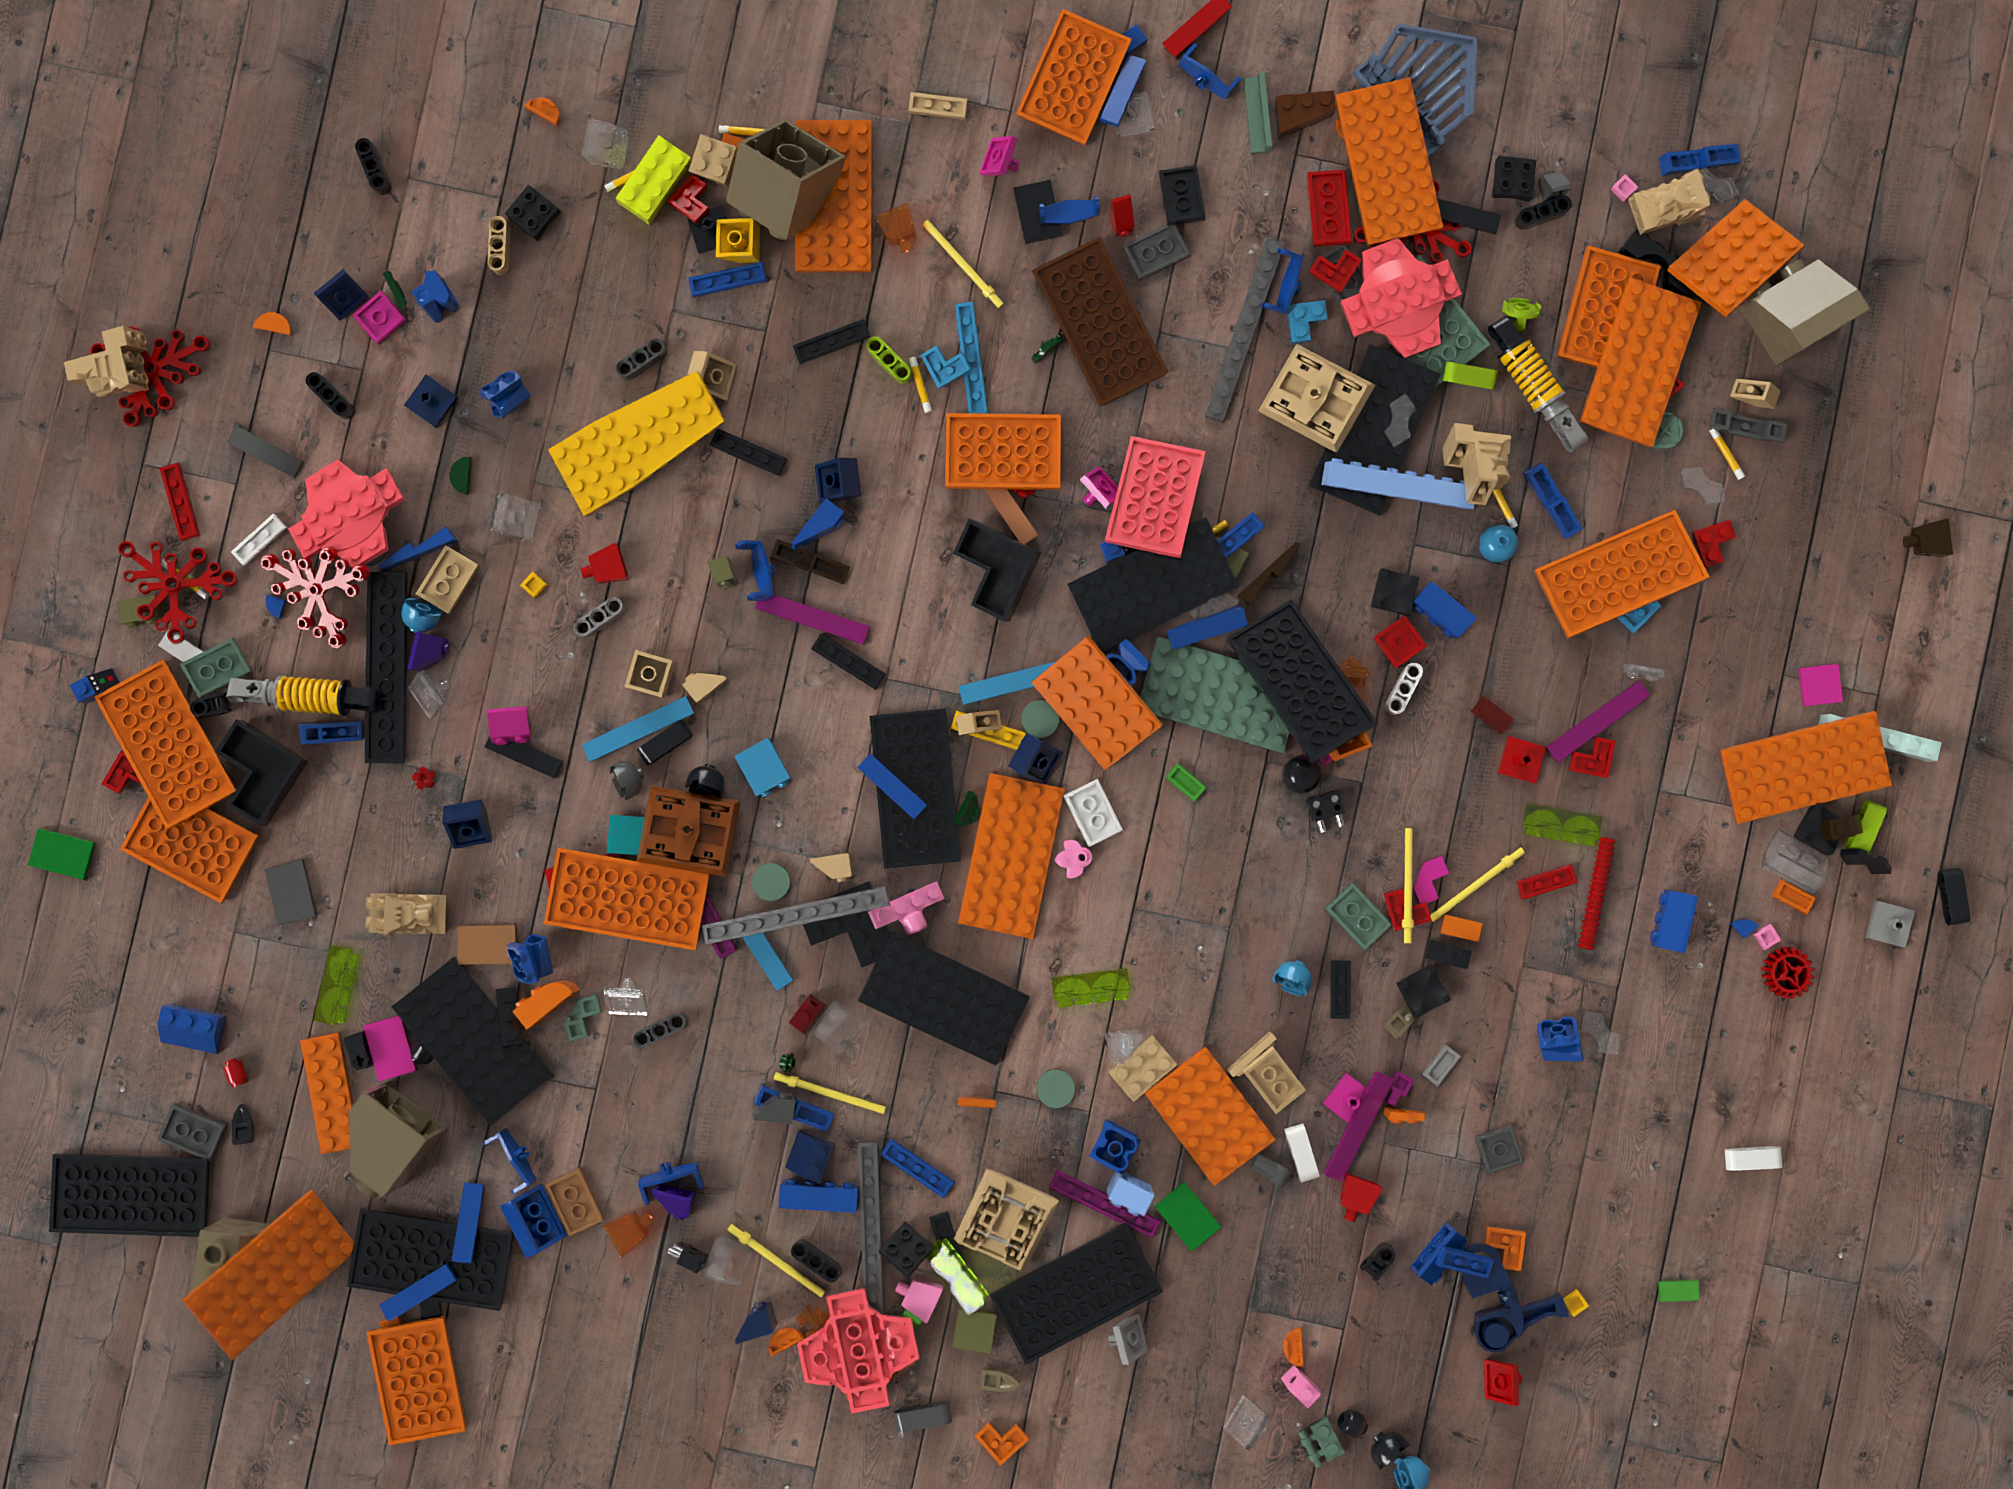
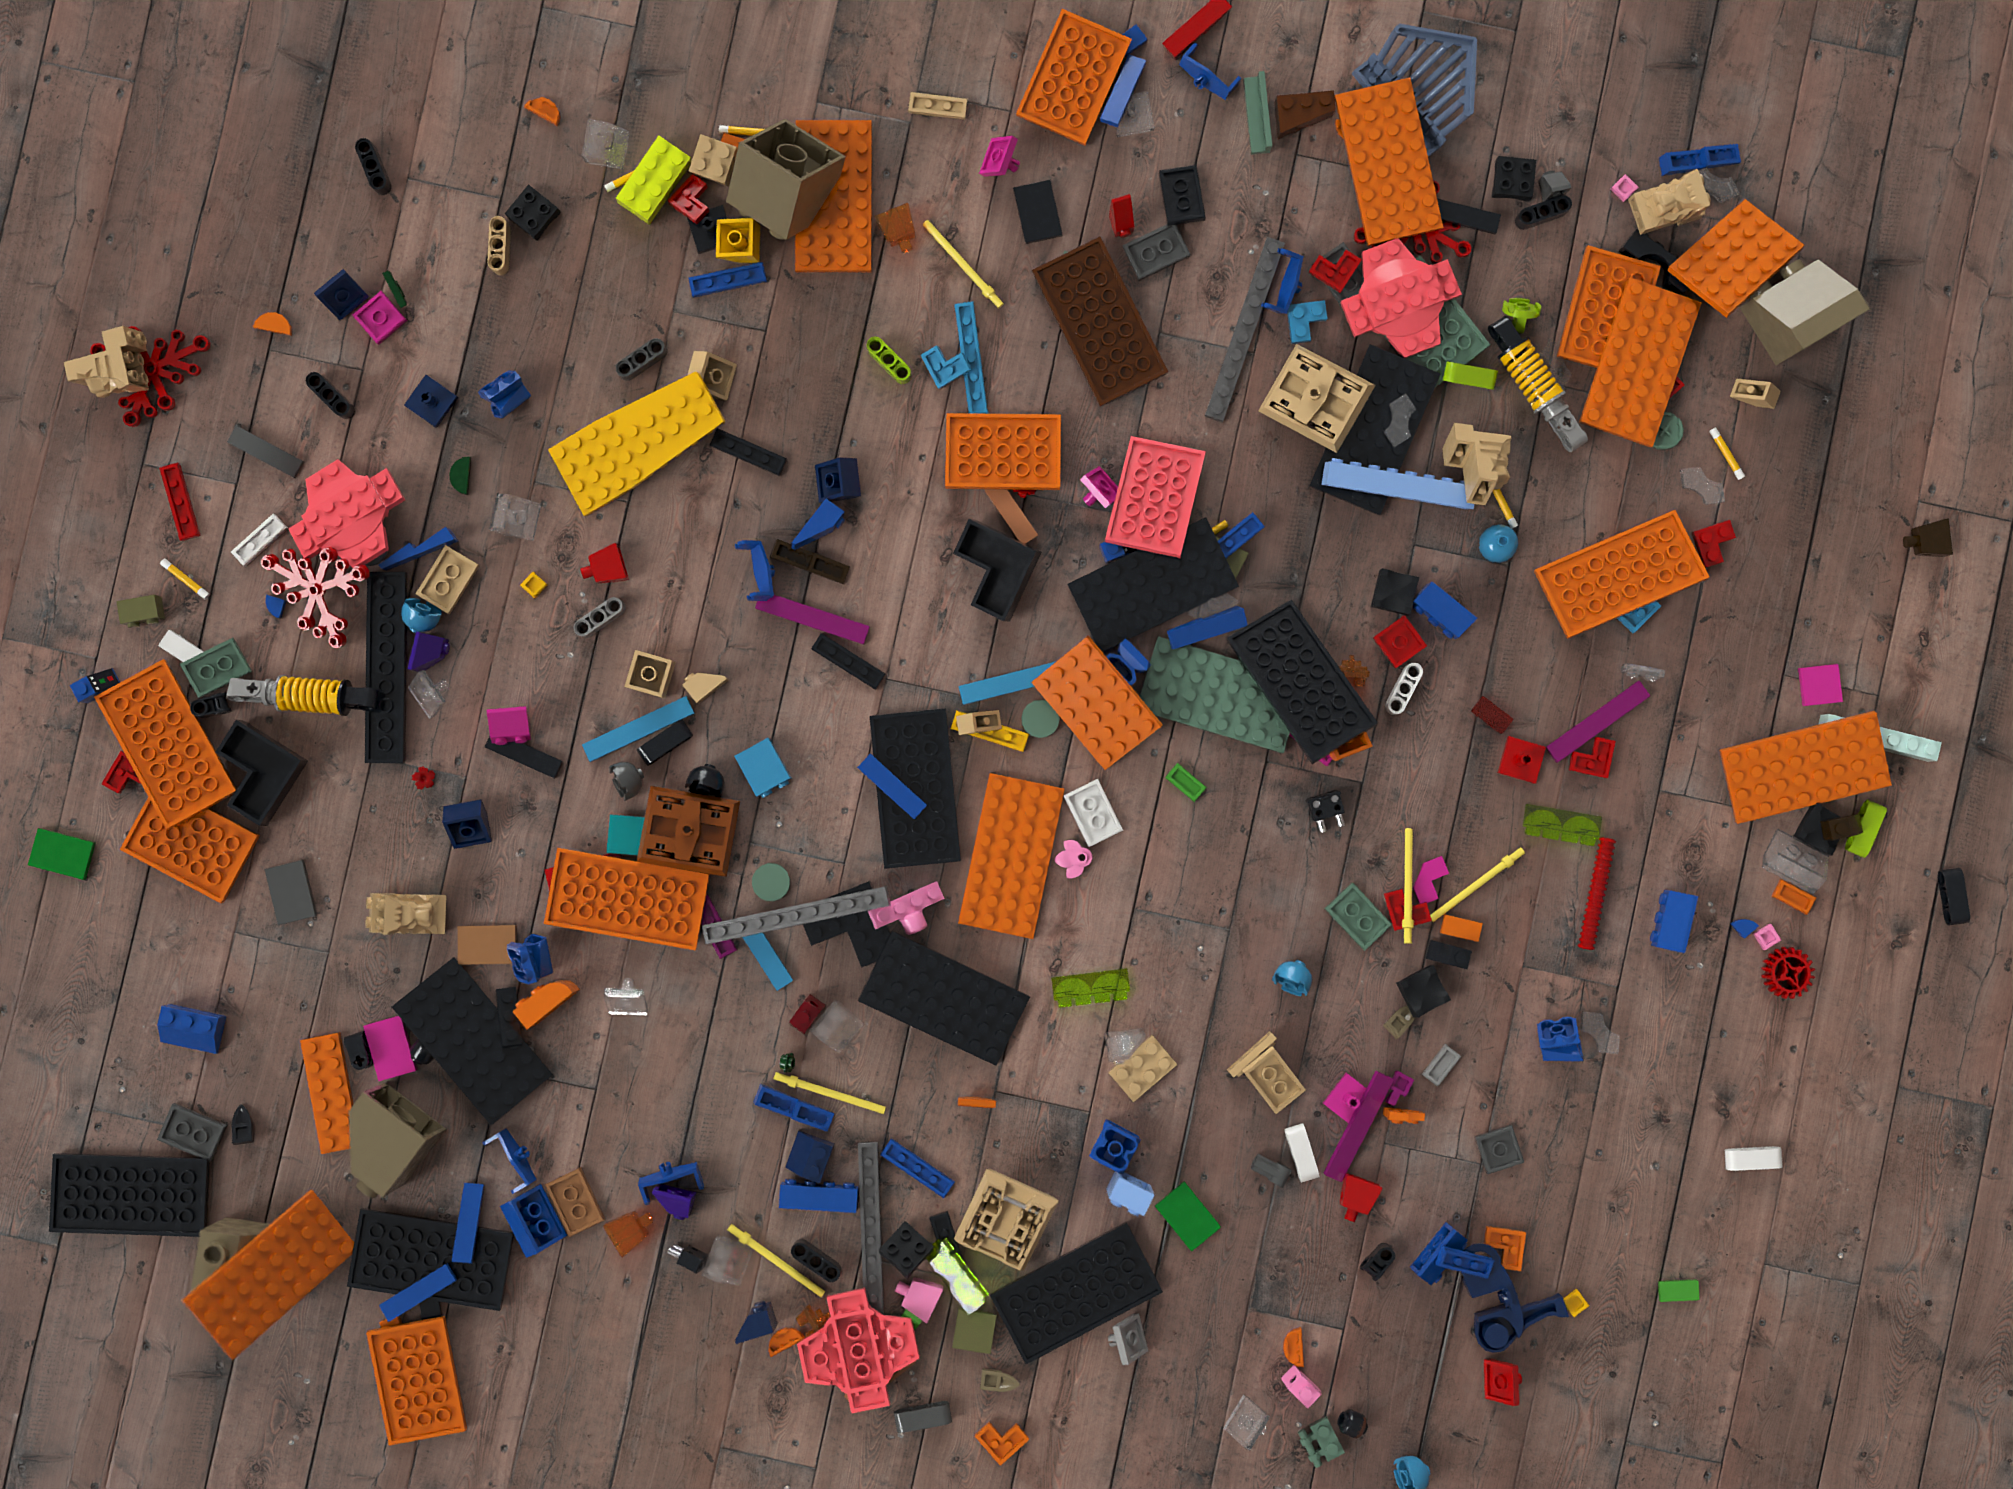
(155, 570): red plant -> none
(235, 1072): red brick -> none
(329, 731): blue slope -> none
(333, 985): clear neon green windscreen -> none
(434, 296): blue piece -> none
(575, 1023): sand green tile -> none
(653, 1036): dark grey beam -> none
(723, 572): olive brick -> none
(776, 1109): dark grey slope -> none
(831, 341): black tile -> none
(835, 866): tan slope -> none
(920, 385): yellow bar -> none
(969, 810): dark green tile -> none
(1035, 759): dark blue slope -> none
(1047, 347): dark green tile -> none
(1055, 1088): sand green tile -> none
(1069, 211): blue piece -> none
(1101, 1203): magenta tile -> none
(1209, 1116): orange plate -> none
(1274, 569): dark brown slope -> none
(1301, 775): black cylinder -> none
(1329, 208): red tile -> none
(1340, 989): black plate -> none
(1387, 1448): black cylinder -> none
(1546, 882): red tile -> none
(1552, 500): blue slope -> none
(1747, 427): dark grey slope -> none
(1860, 857): black tile -> none
(1890, 924): light grey tile -> none

